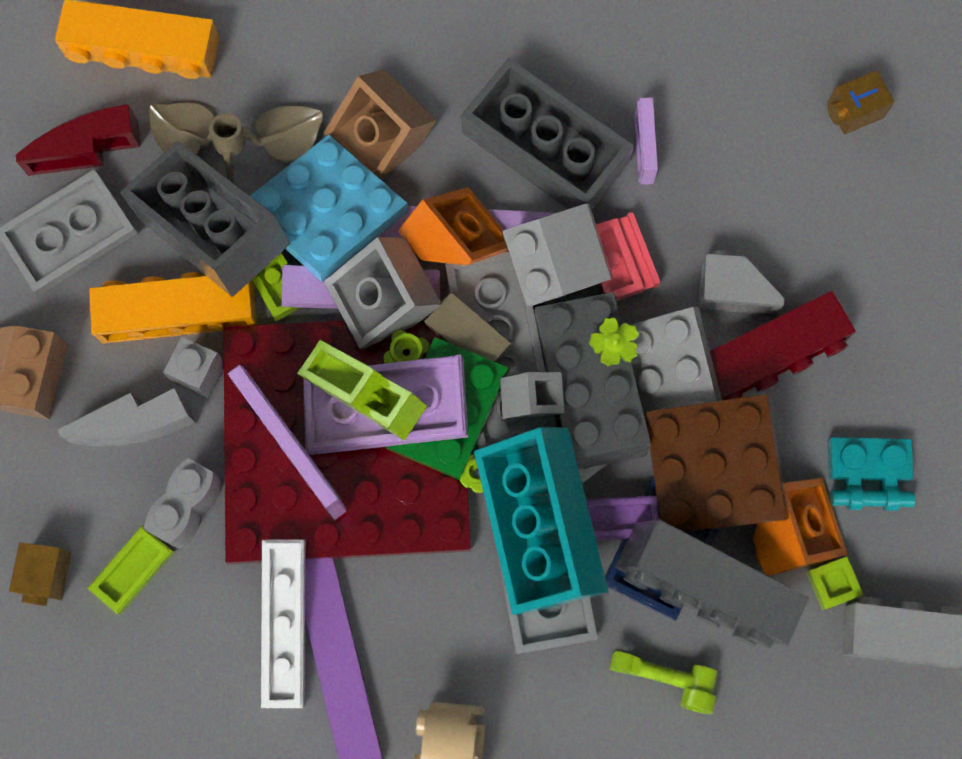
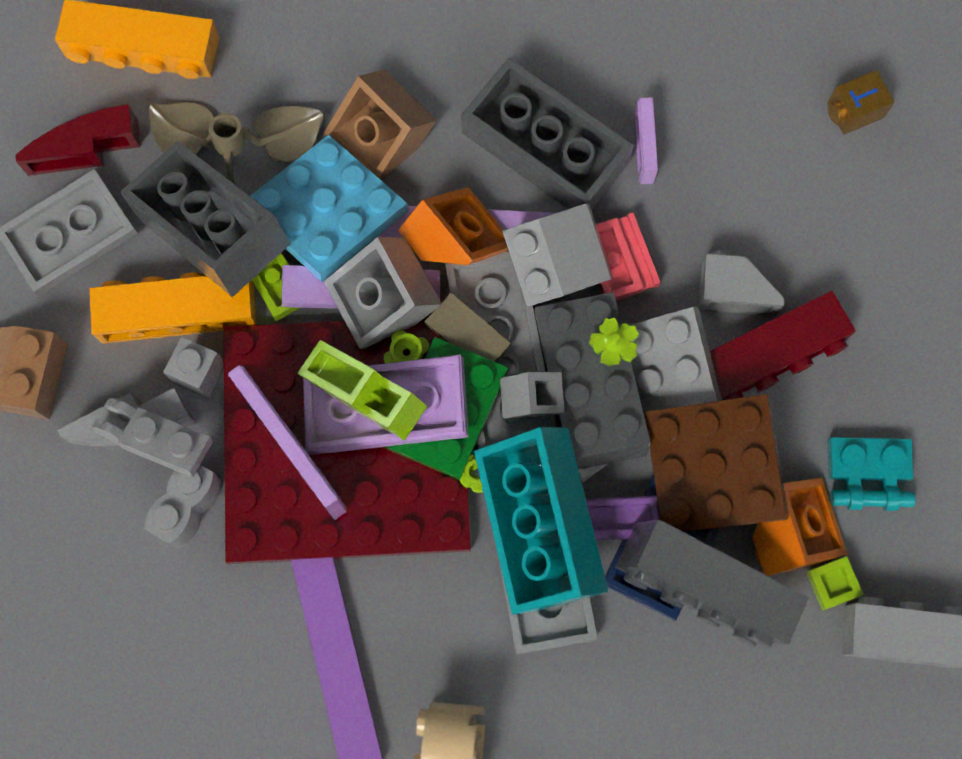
(39, 573): pearl gold brick -> none
(130, 570): lime tile -> none
(155, 437): none -> light grey hinge
(283, 623): white tile -> none
(696, 686): lime brick -> none

